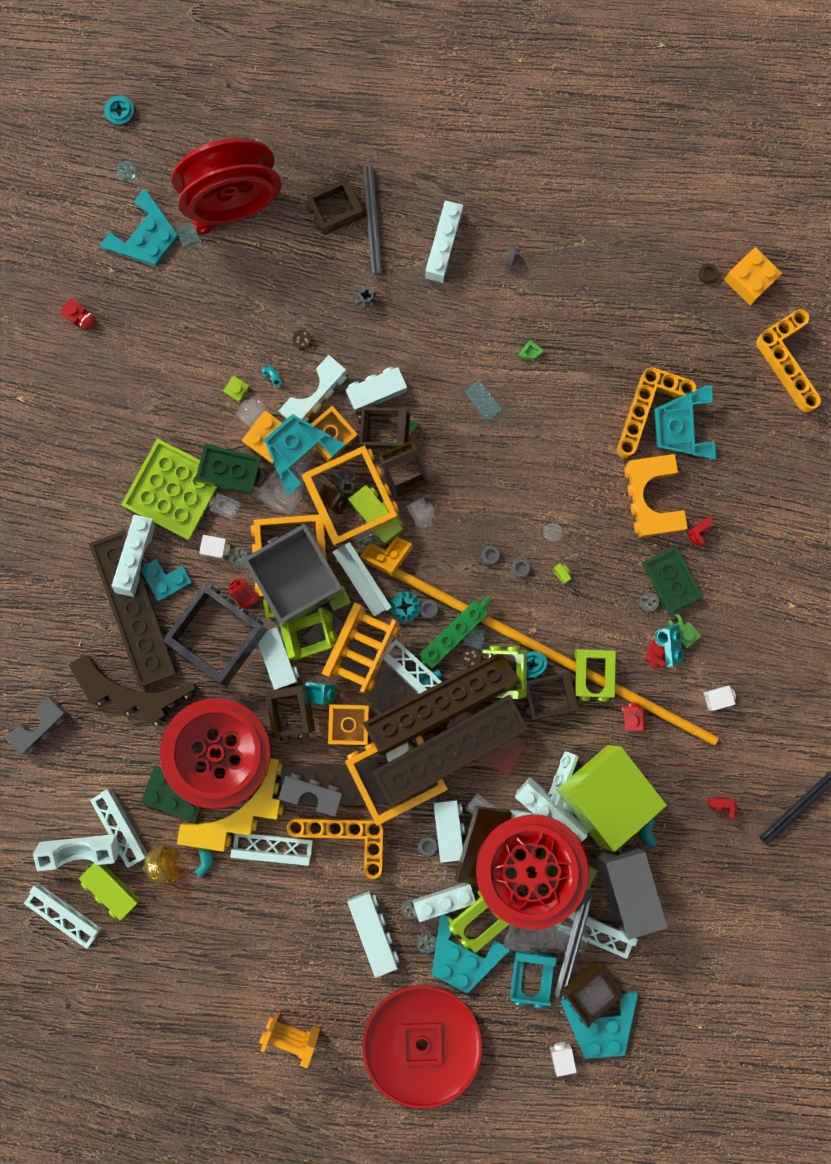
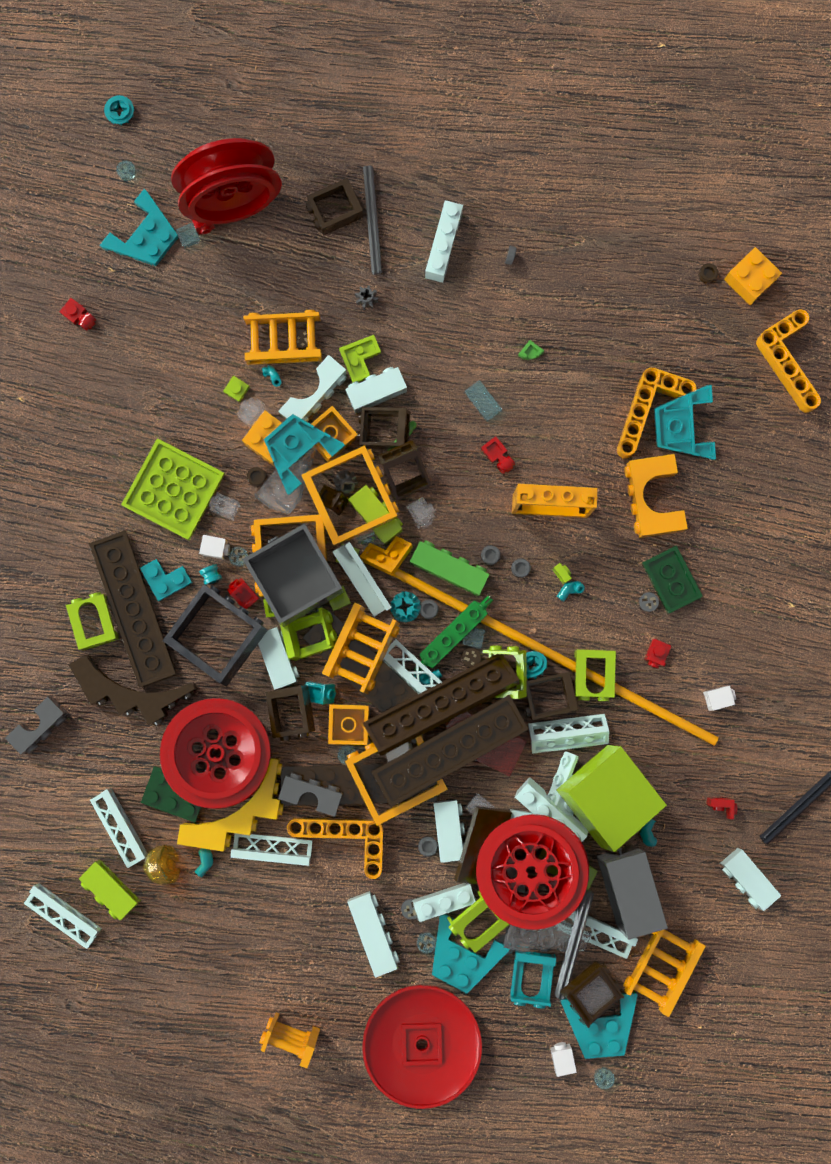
(99, 849): light aqua arch -> none
(100, 602): none -> lime panel
(128, 568): light aqua arch -> none
(210, 575): none -> teal wheel
(228, 469): dark green plate -> none
(274, 355): none -> light orange fence
(344, 751): none -> clear light blue tile
(356, 353): none -> lime plate
(449, 568): none -> bright green brick
(494, 451): none -> red plate
(552, 532): clear plate -> none
(554, 500): none -> light orange window
(569, 737): none -> light aqua fence
(570, 588): none -> teal arm
(604, 1078): none -> clear light blue tile
(634, 717): red bracket -> none
(672, 644): teal plate -> none
(675, 985): none -> light orange fence
(688, 632): bright green plate -> none
(702, 527): red bracket -> none
(750, 880): none -> light aqua brick

